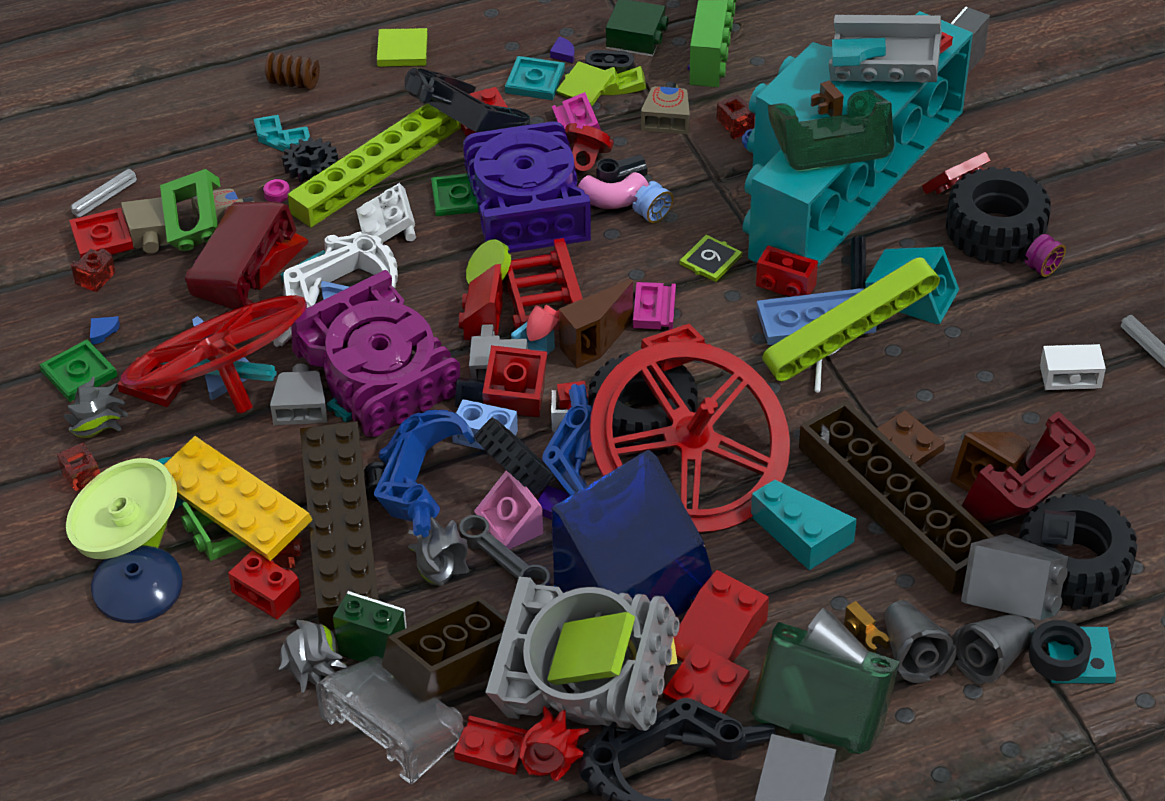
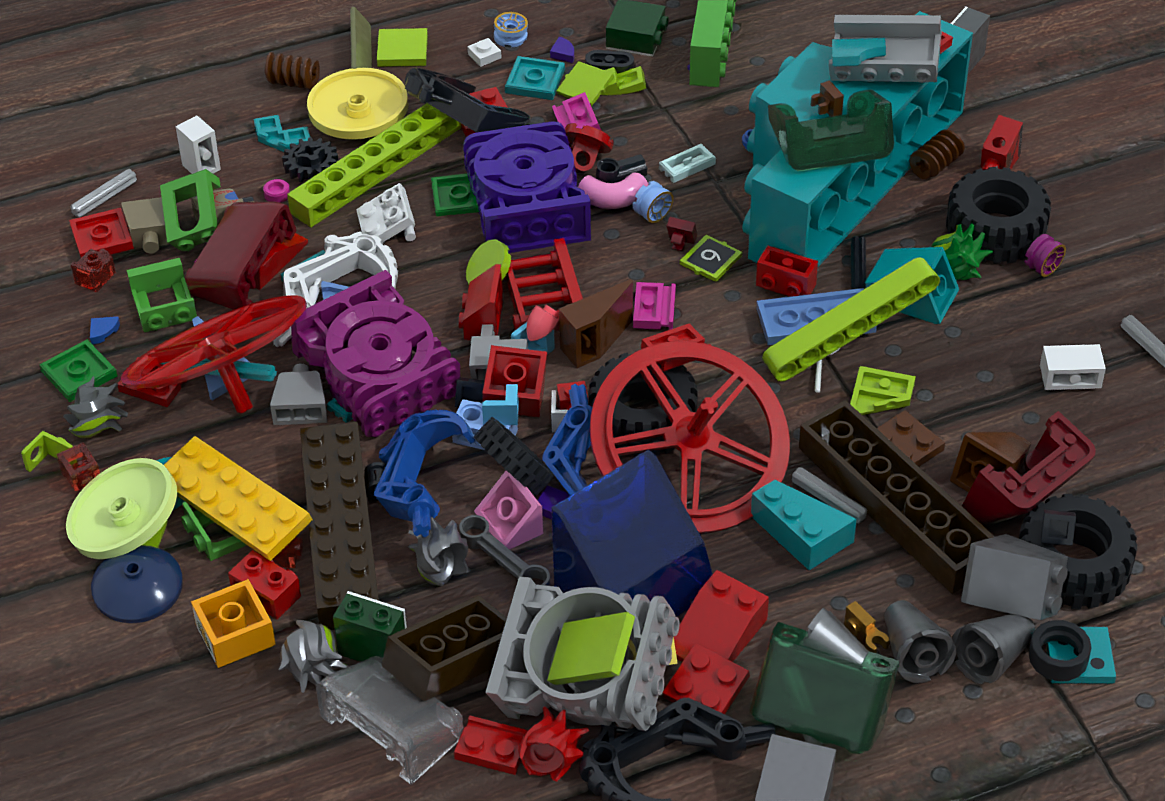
(47, 445): none -> lime bracket
(160, 277): none -> bright green panel
(198, 146): none -> white brick
(233, 623): none -> light orange brick
(357, 103): none -> light yellow dish
(360, 40): none -> olive slope
(484, 52): none -> white plate
(503, 410): none -> medium azure panel
(510, 29): none -> light blue wheel
(666, 110): dark tan torso -> none
(680, 232): none -> dark red tile
(687, 163): none -> light aqua tile
(735, 116): clear red brick -> none
(828, 494): none -> light grey axle
(881, 390): none -> lime wing
(936, 154): none -> reddish brown piece
(949, 177): red plate -> none
(963, 252): none -> green hair
(1002, 156): none -> red torso

